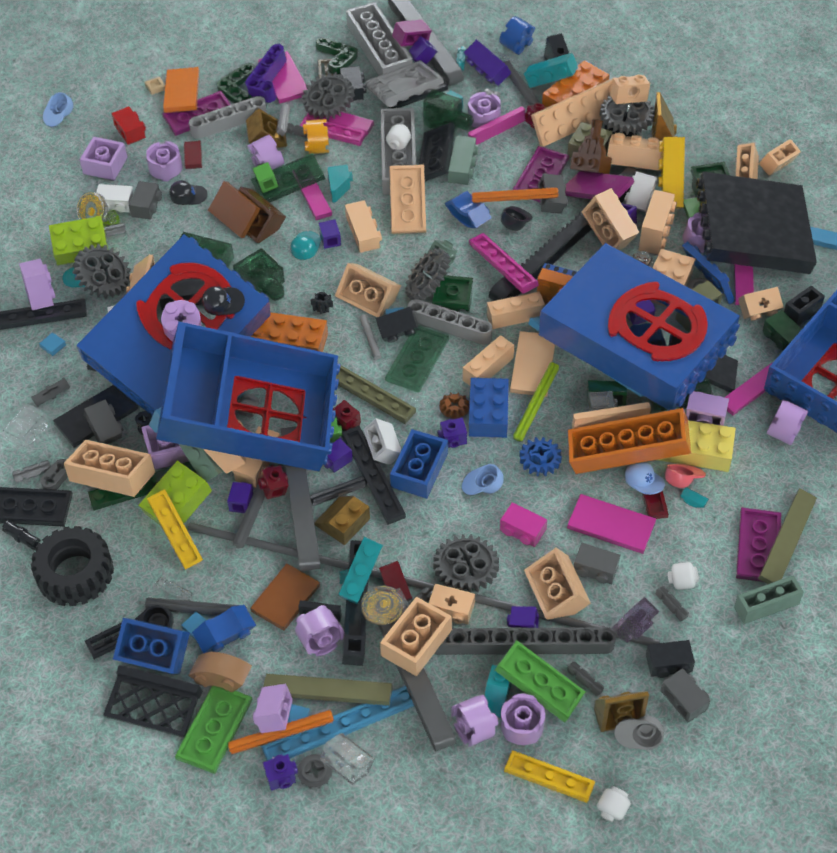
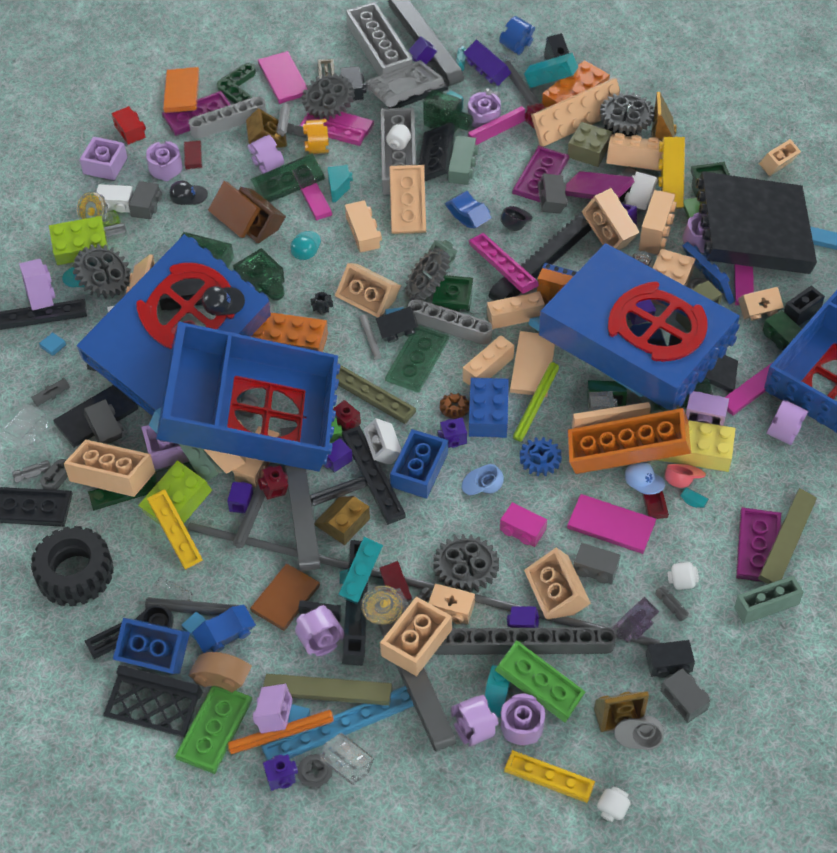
(20, 534): black pin -> none
(57, 108): light blue cap -> none
(140, 421): black bush -> none
(155, 85): tan tile -> none
(179, 311): lavender brick -> none
(260, 80): dark purple beam -> none
(265, 177): bright green brick -> none
(329, 234): dark purple brick -> none
(343, 53): dark green beam -> none
(408, 32): magenta brick -> none
(511, 195): orange axle -> none
(585, 678): dark grey axle -> none
(592, 153): reddish brown brick -> none
(630, 89): light nougat brick -> none
(747, 161): light nougat brick -> none

